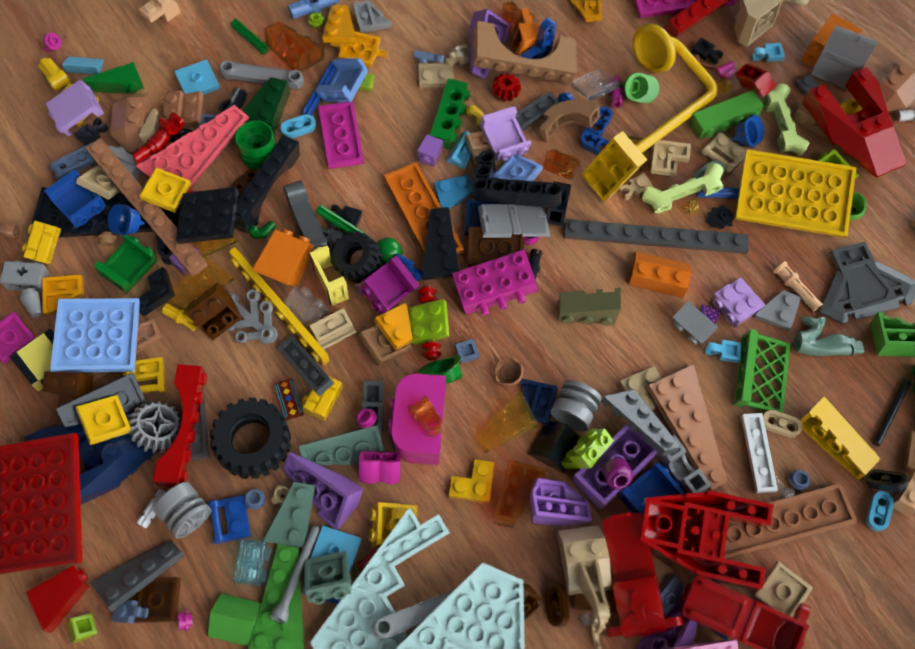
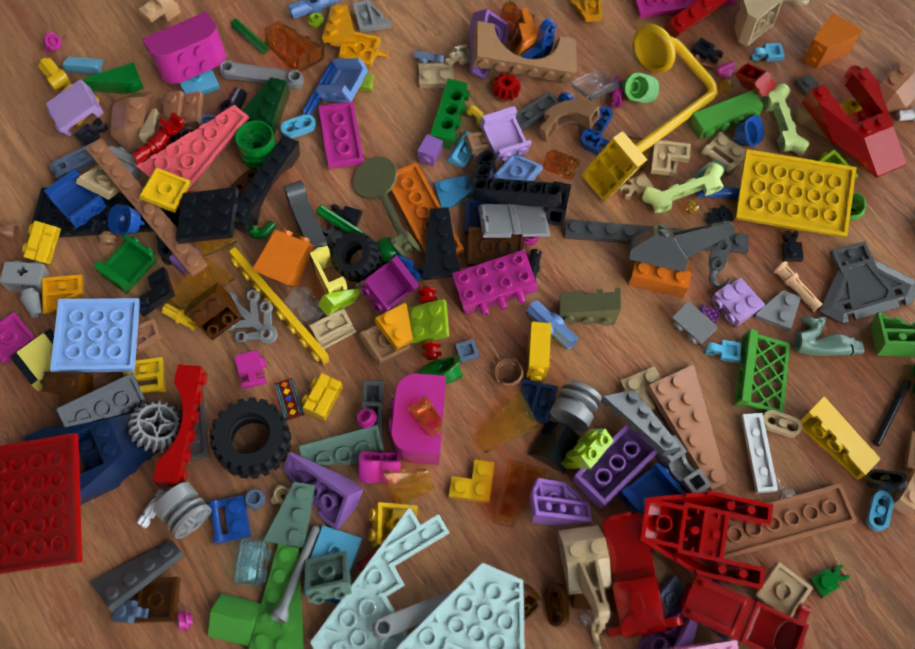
(57, 596): red slope -> none
(81, 627): lime slope -> none
(103, 419): yellow plate -> none
(186, 49): none -> dark pink brick
(249, 367): none -> dark pink brick
(305, 365): dark grey plate -> none
(338, 300): none -> lime slope
(373, 181): none -> olive piece
(408, 484): none -> clear yellow wing
(538, 351): none -> yellow brick
(559, 331): none -> medium blue piece
(617, 473): magenta head -> none
(671, 249): none -> dark grey slope
(791, 250): none -> black plate
(799, 480): sand blue plate -> none
(826, 582): none -> green plate
(842, 56): light grey piece -> none

